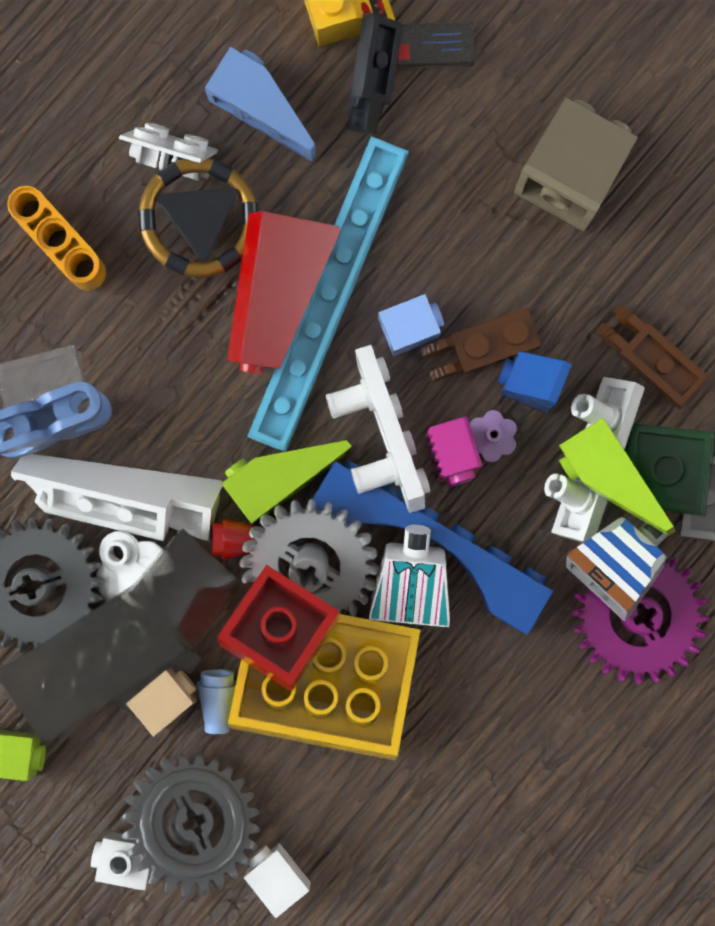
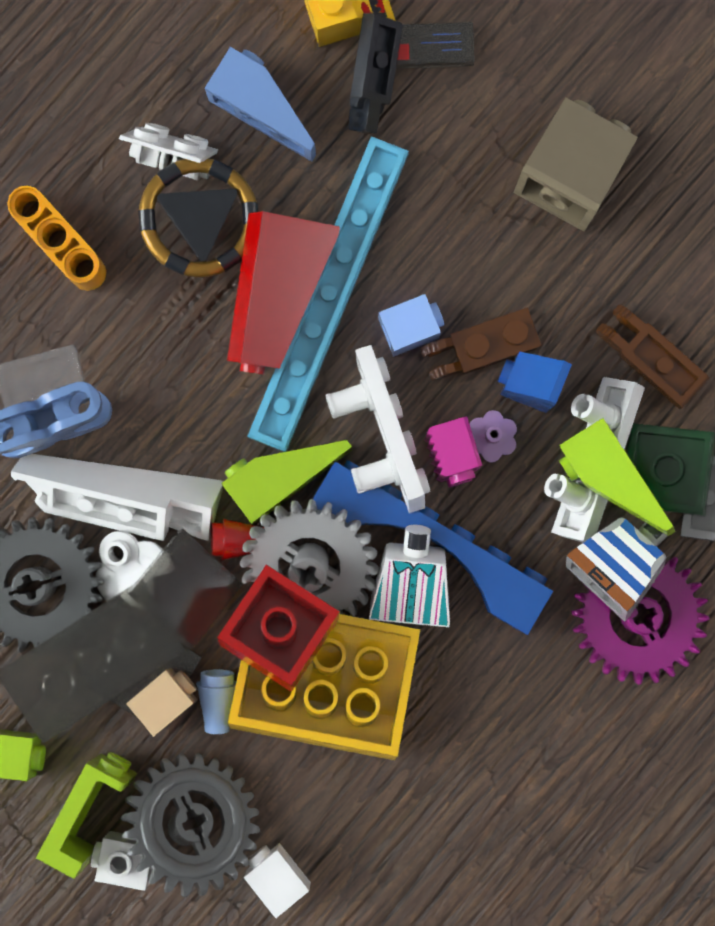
(62, 847): none -> lime panel

